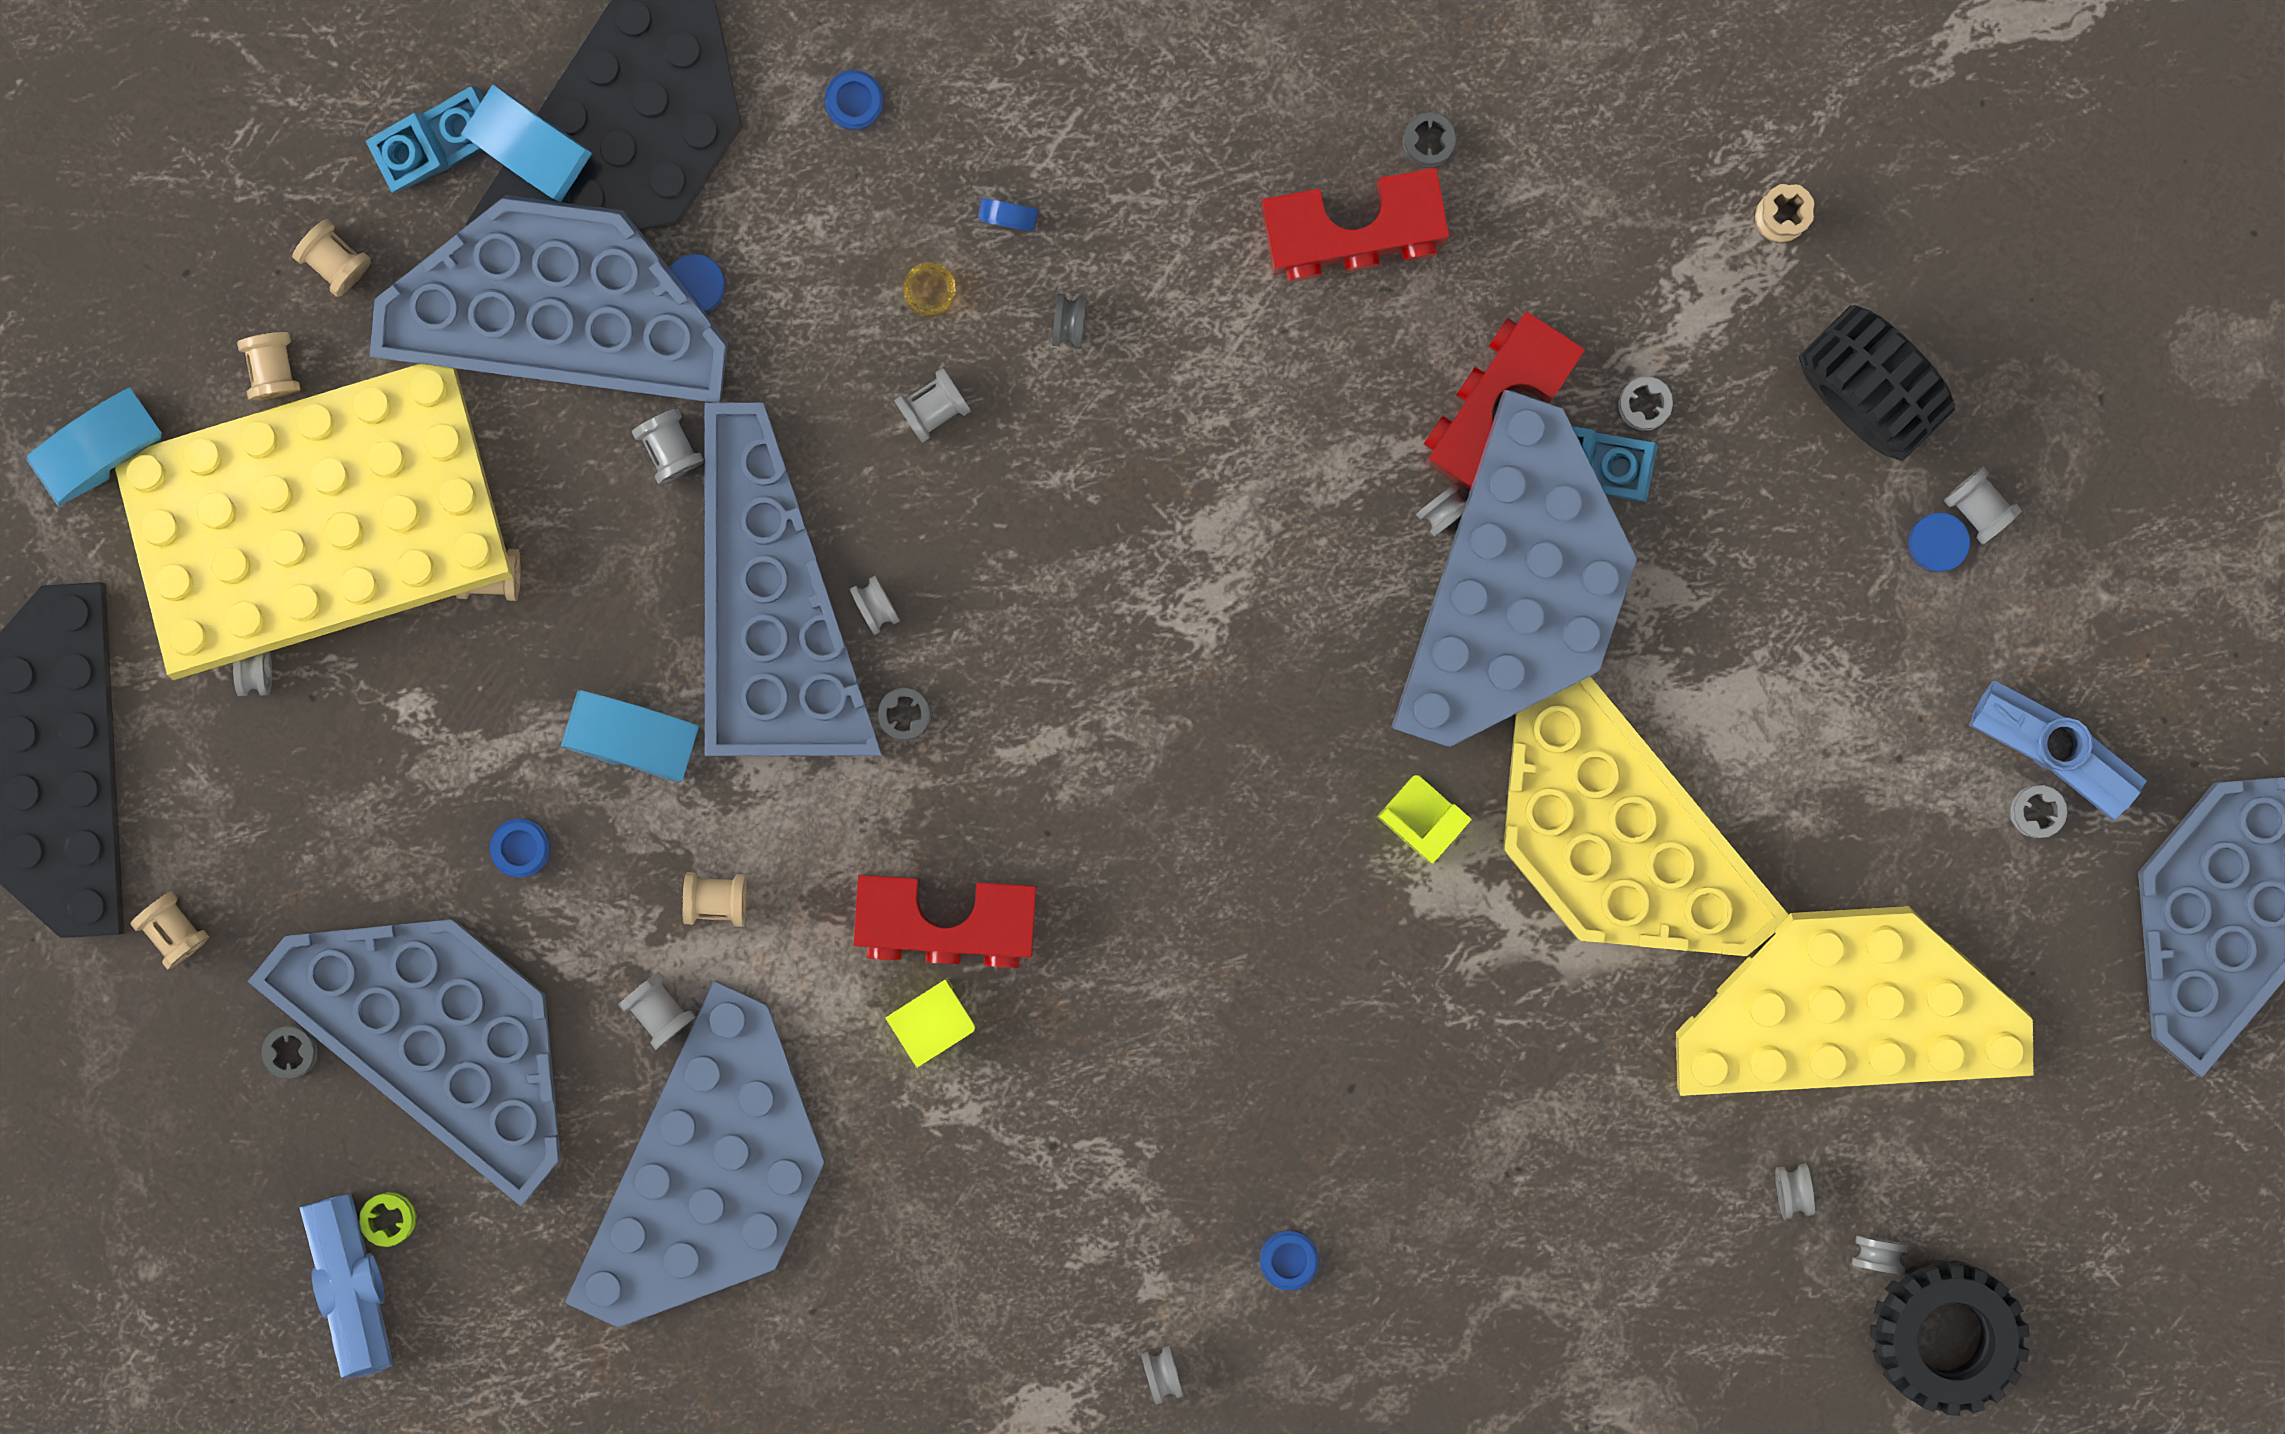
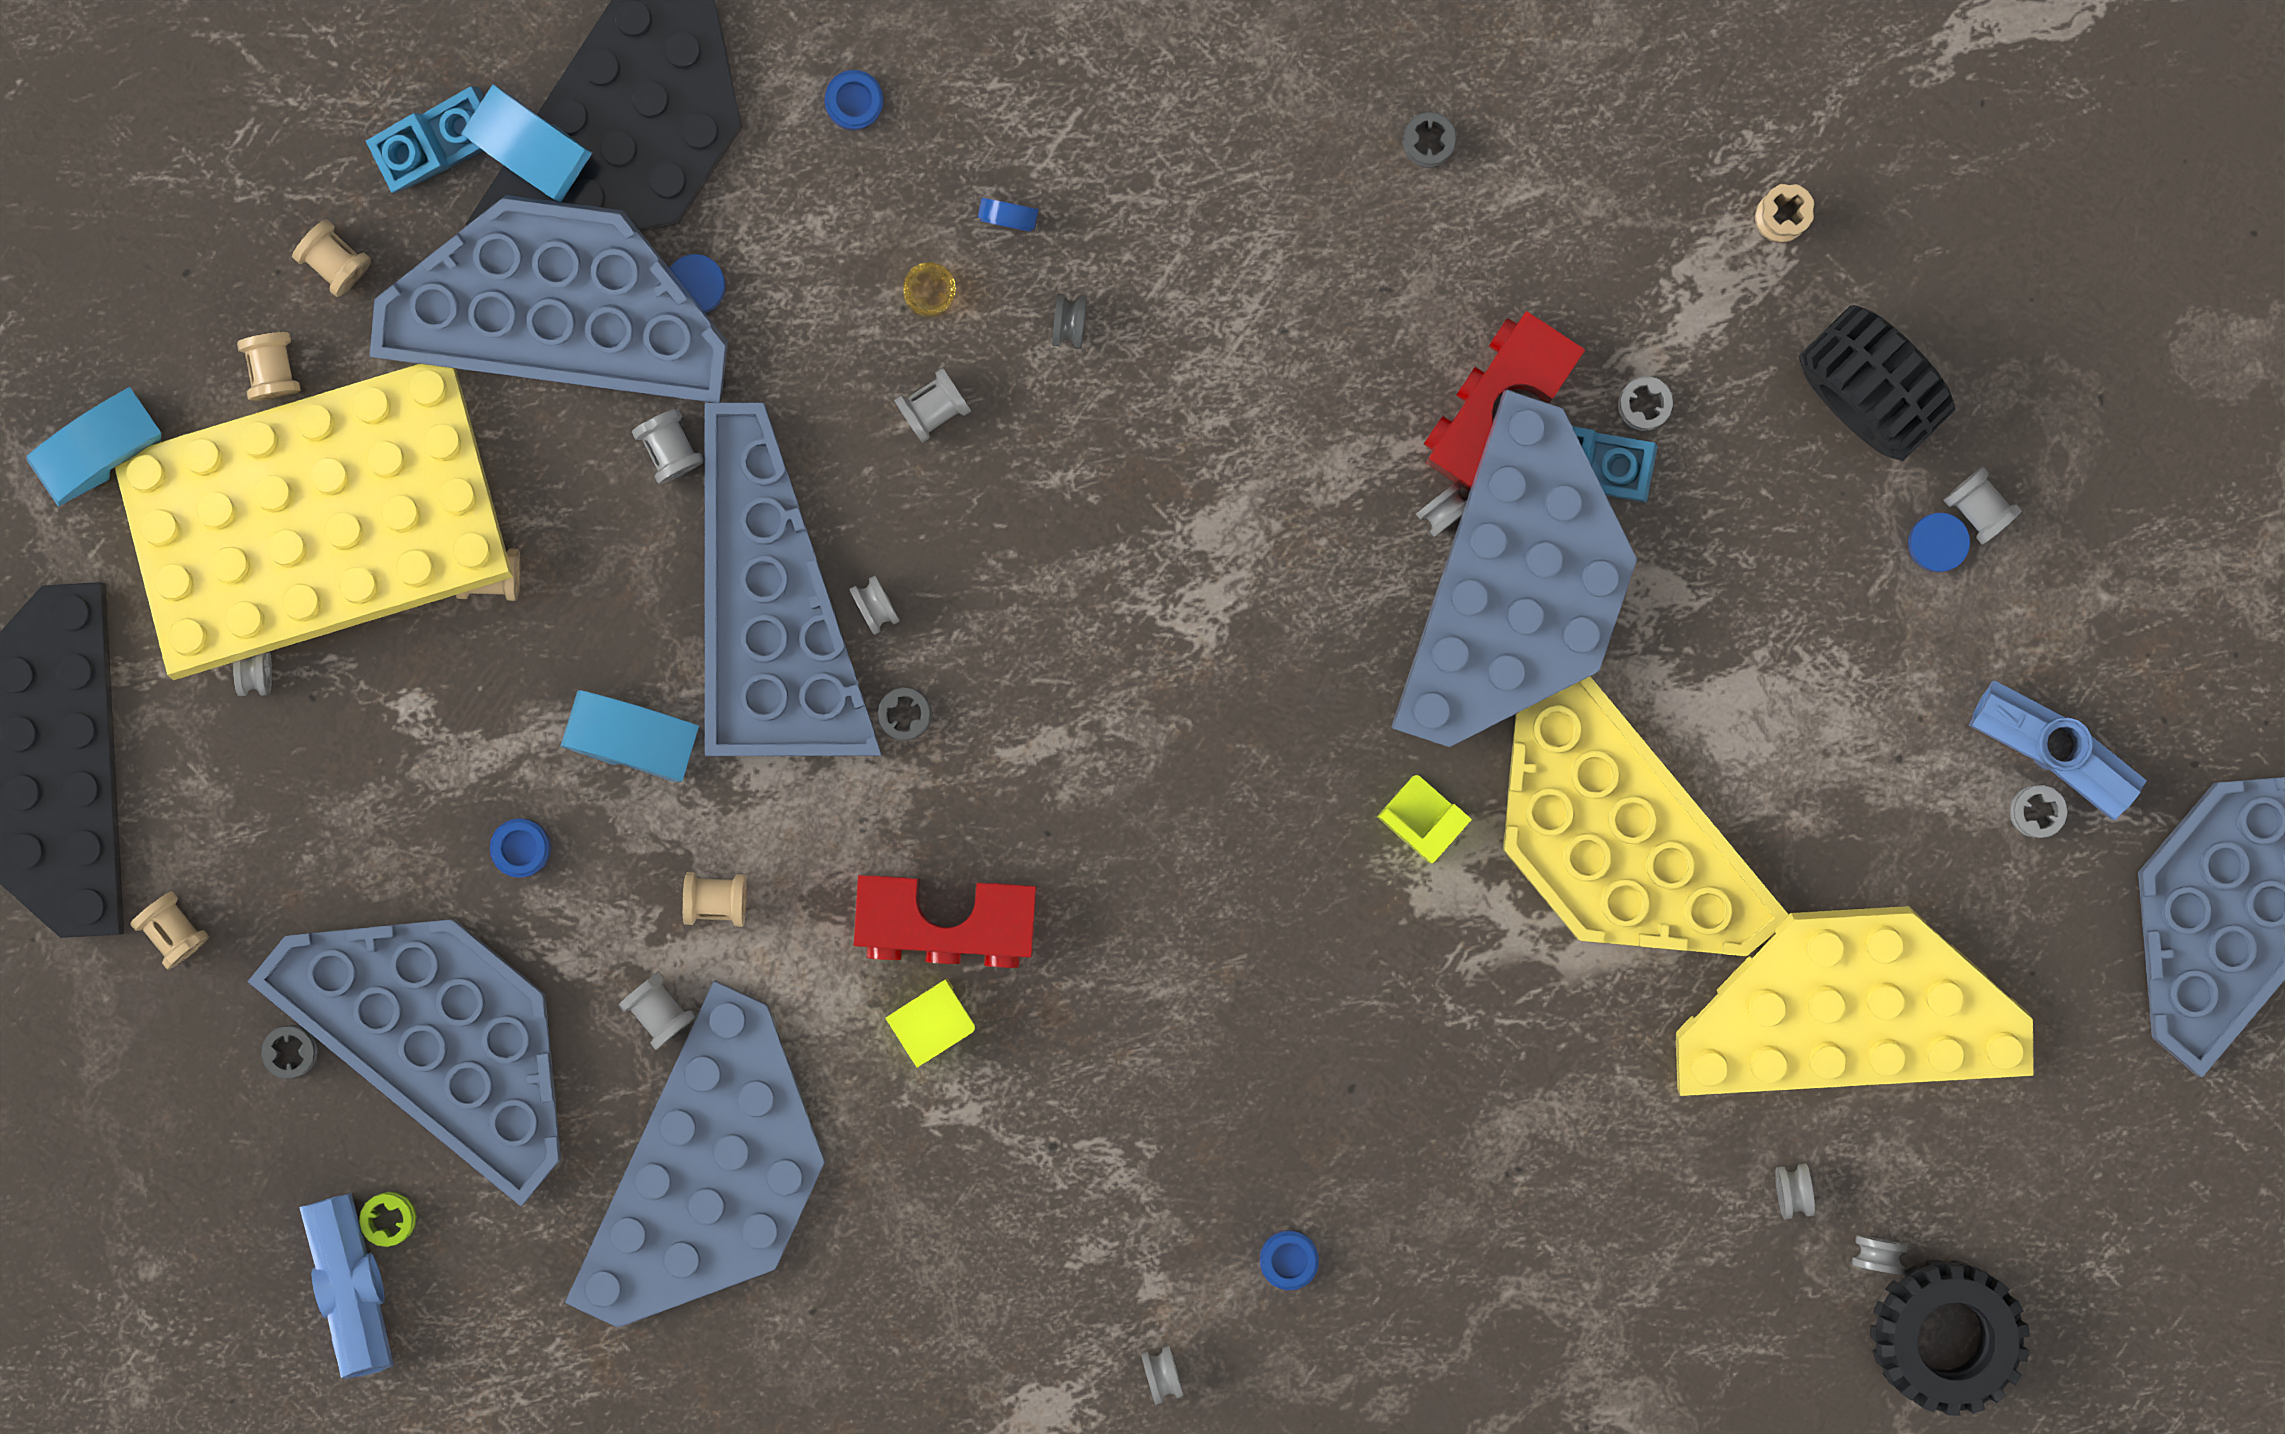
(1305, 238): red arch -> none

